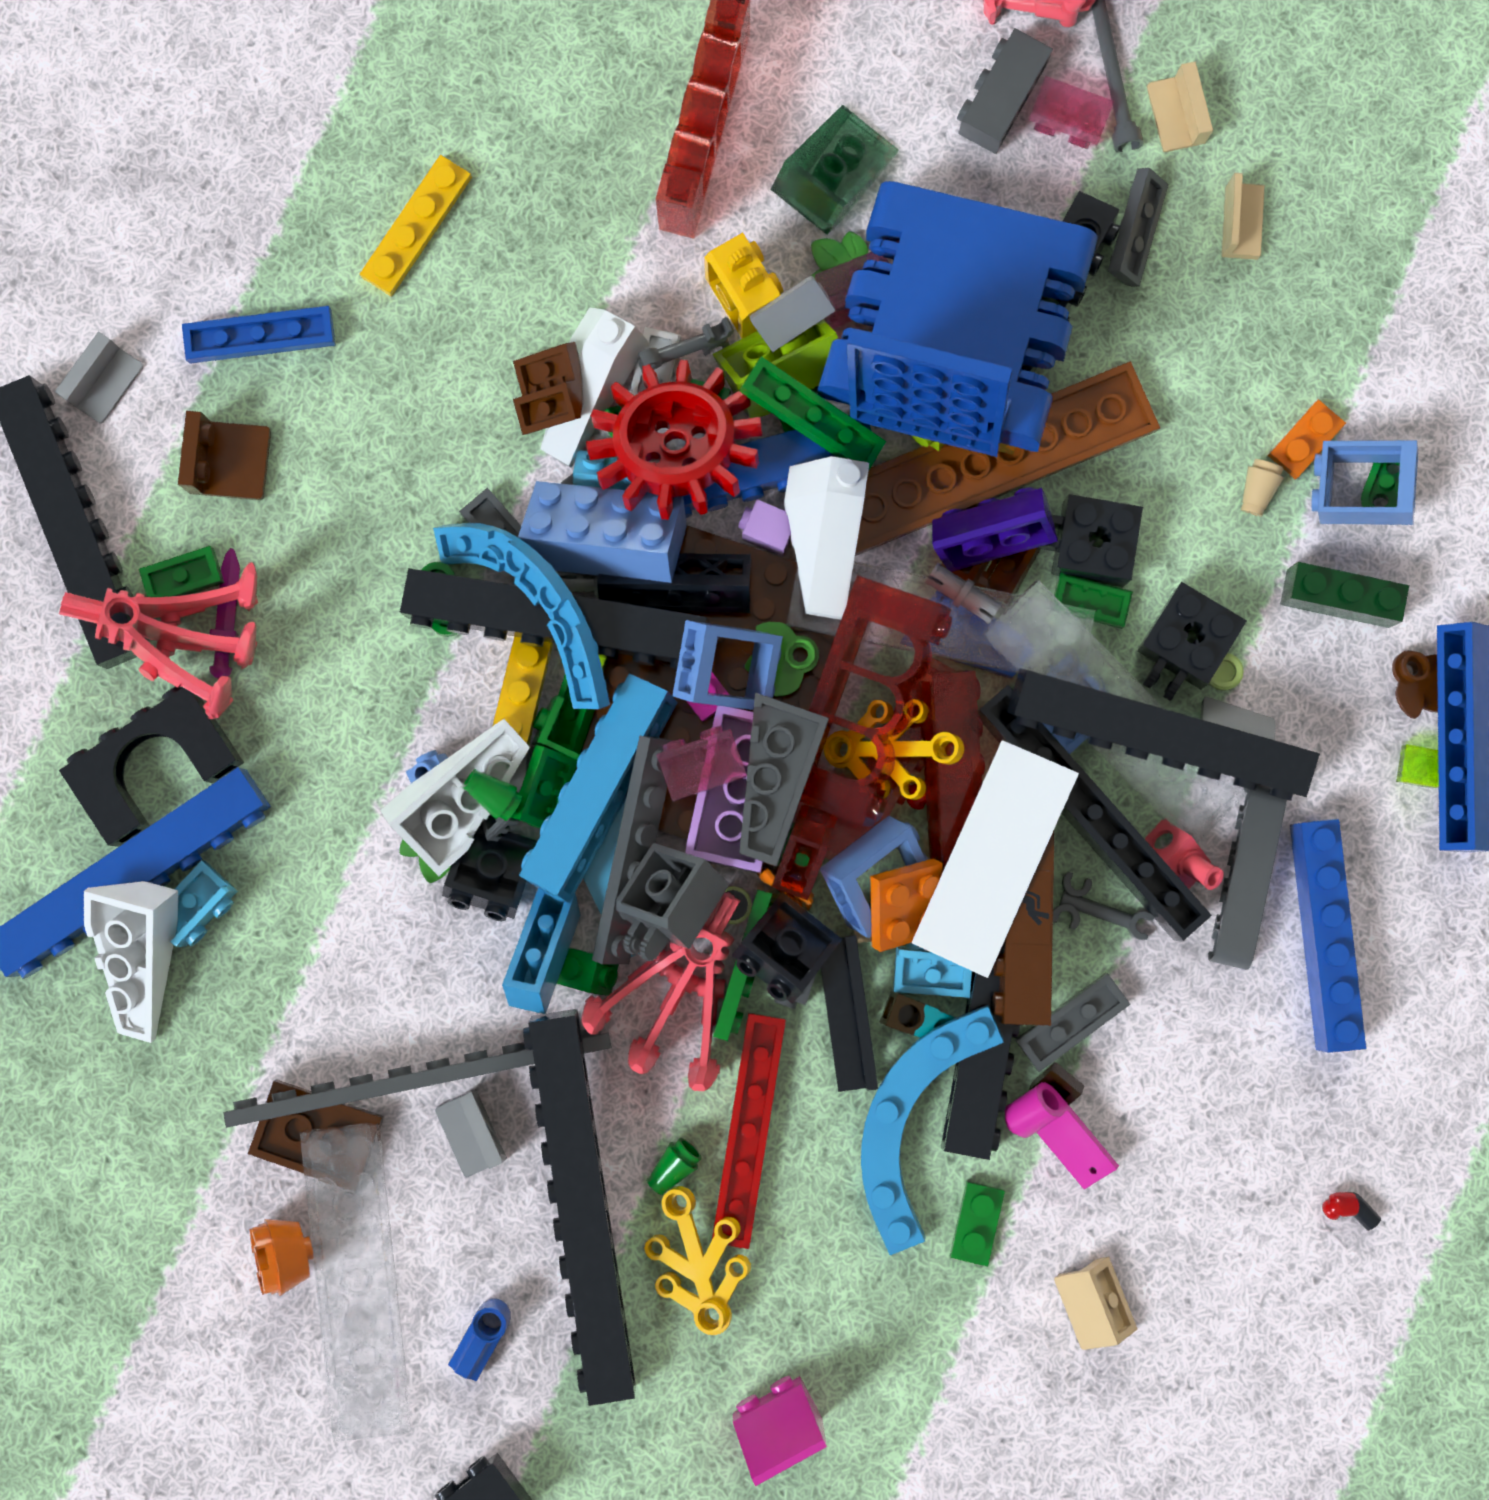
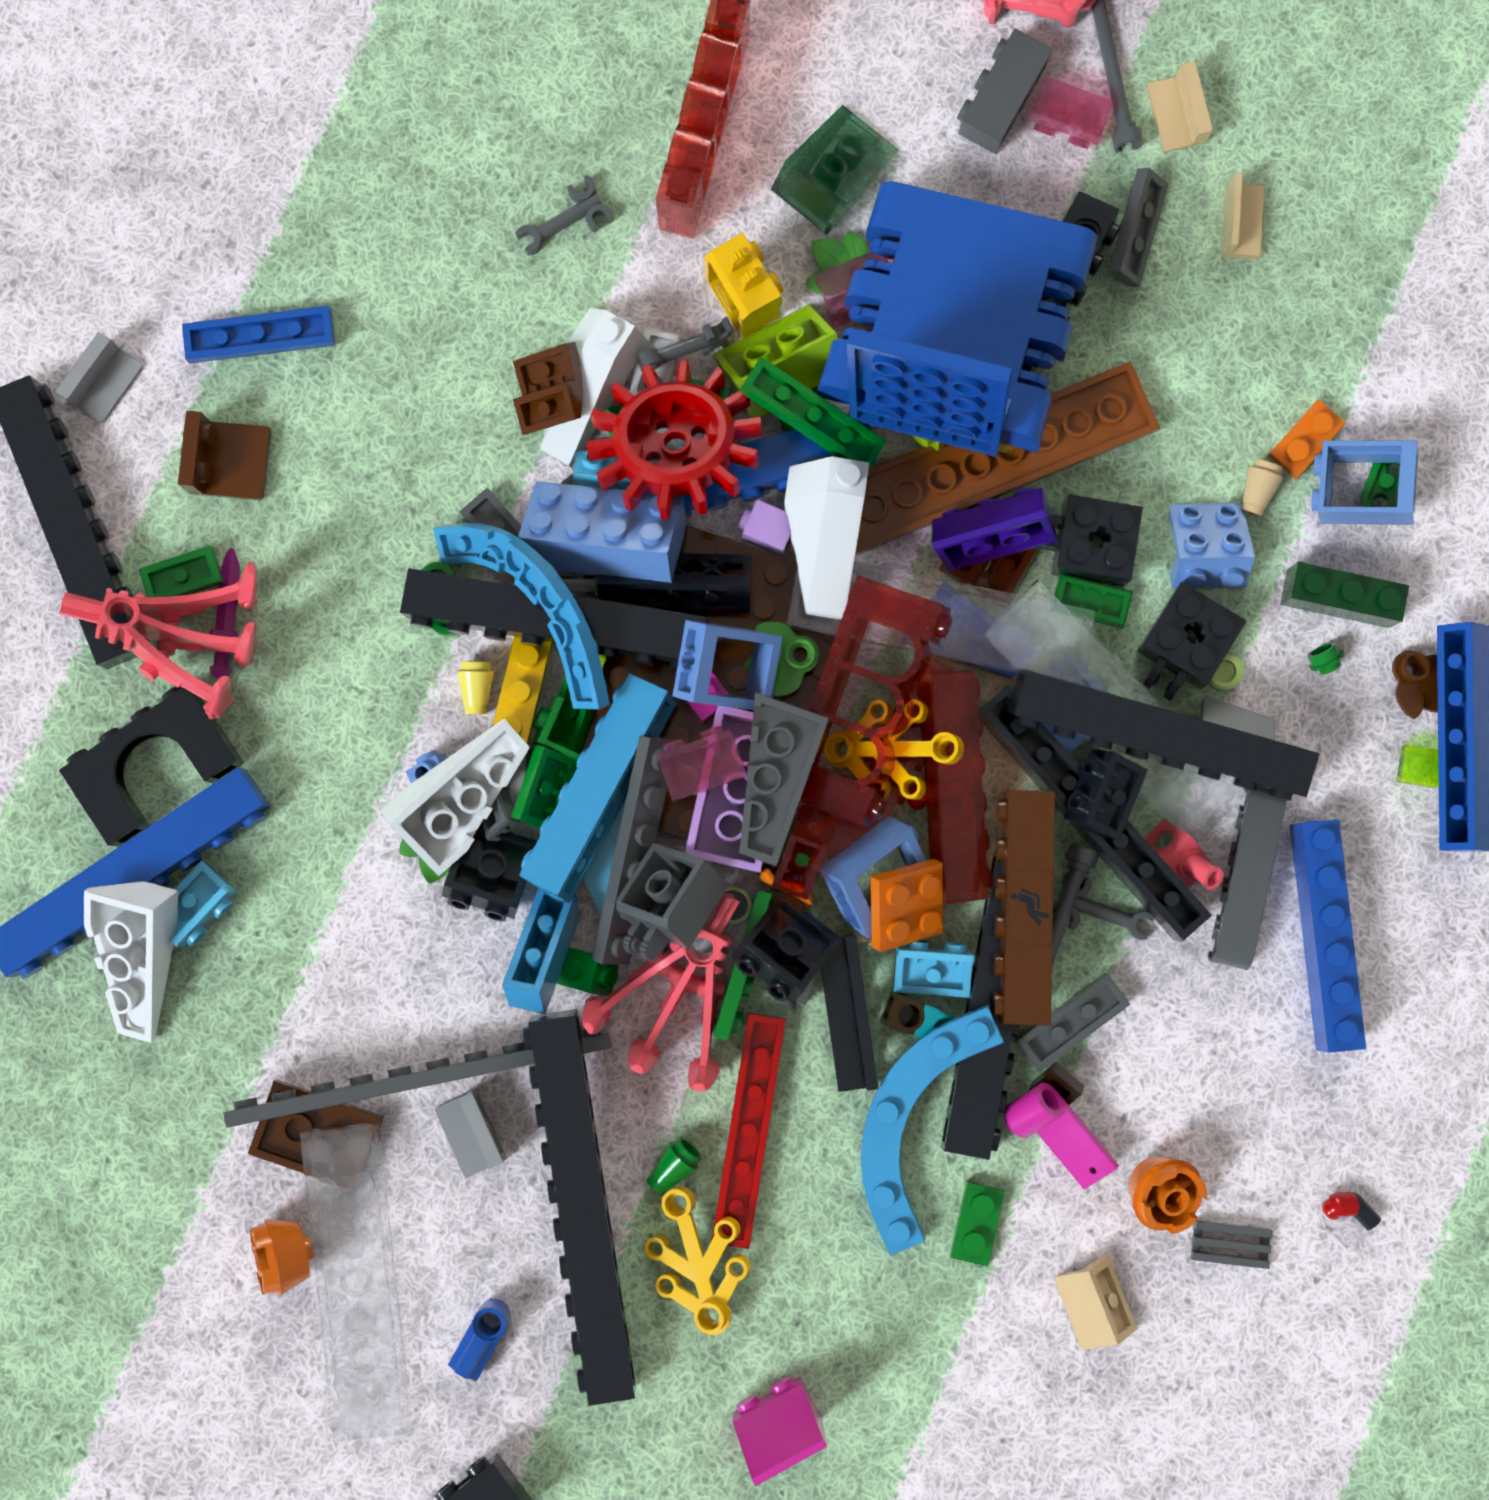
(415, 225): yellow plate -> none
(475, 685): none -> light yellow cone
(494, 795): green cone -> none
(587, 205): none -> dark grey bar
(792, 313): light grey panel -> none
(963, 593): light grey pin -> none
(995, 858): white sticker -> none
(1080, 862): none -> dark grey piece
(1105, 793): none -> black bracket
(1166, 1193): none -> orange cone
(1211, 545): none -> medium blue bracket
(1264, 1248): none -> dark grey tile
(1325, 658): none -> green plate

